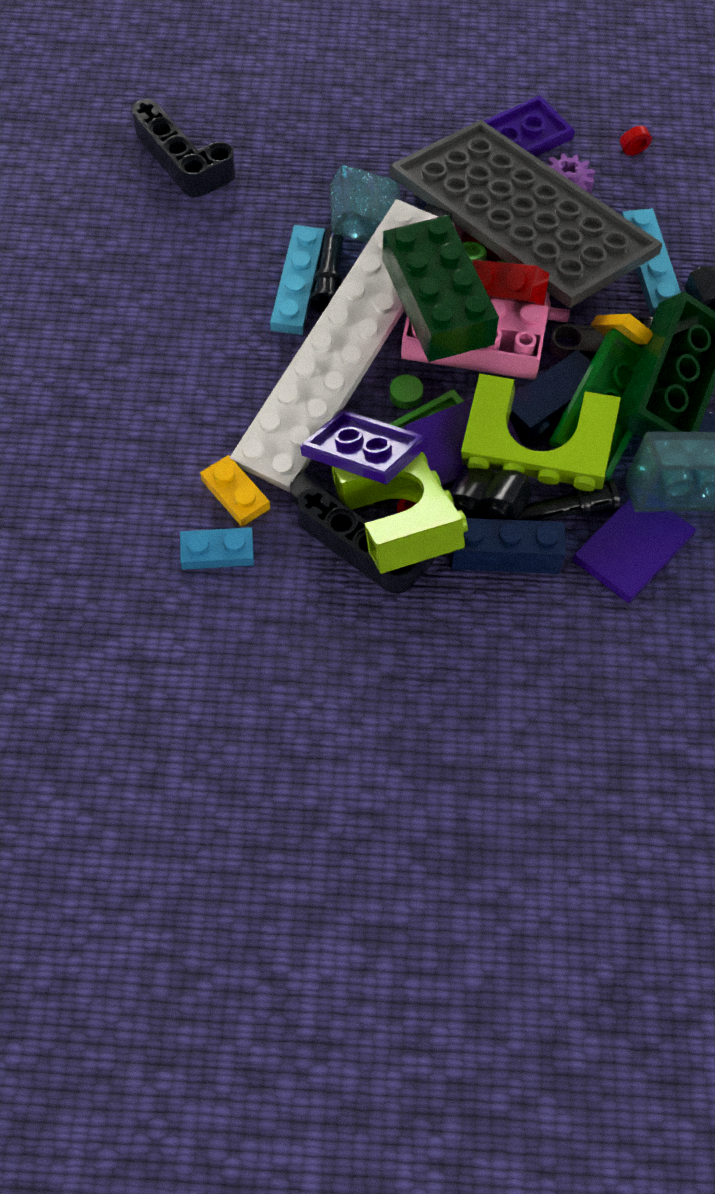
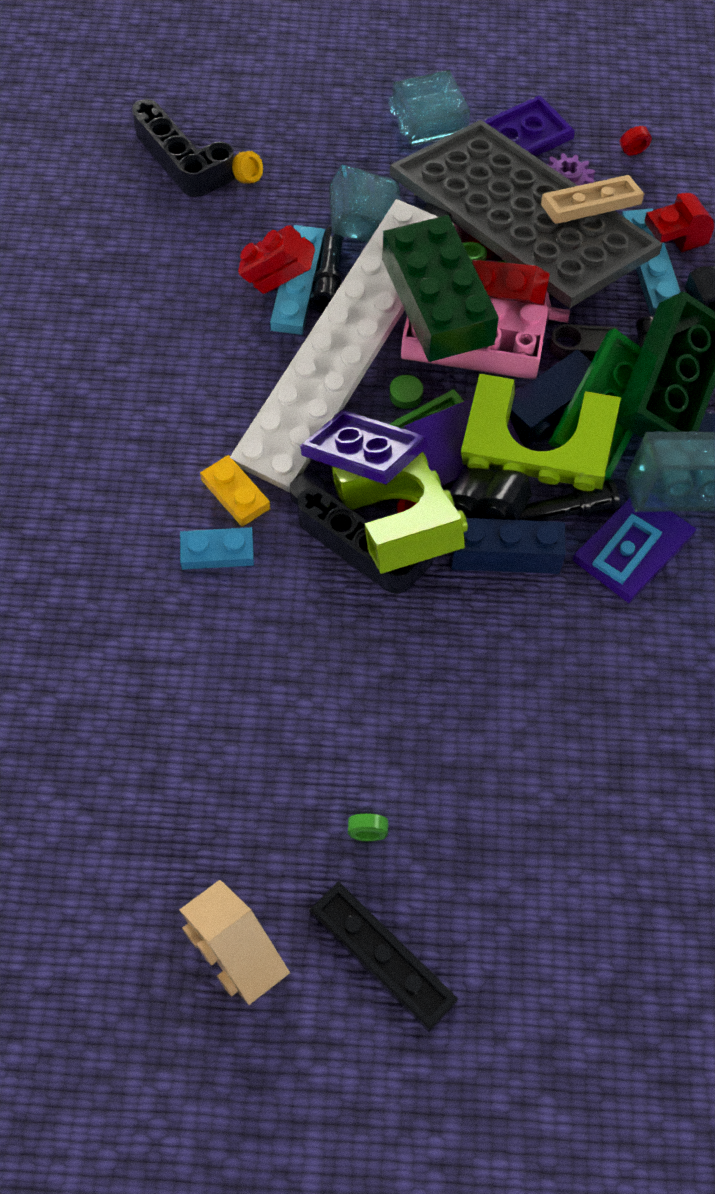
(233, 937): none -> tan brick
(247, 167): none -> yellow tile
(276, 259): none -> red brick
(368, 827): none -> bright green tile
(383, 956): none -> black tile
(429, 107): none -> clear light blue brick
(592, 199): none -> tan plate
(624, 323): yellow tile -> none
(627, 548): none -> dark azure plate
(683, 222): none -> red brick

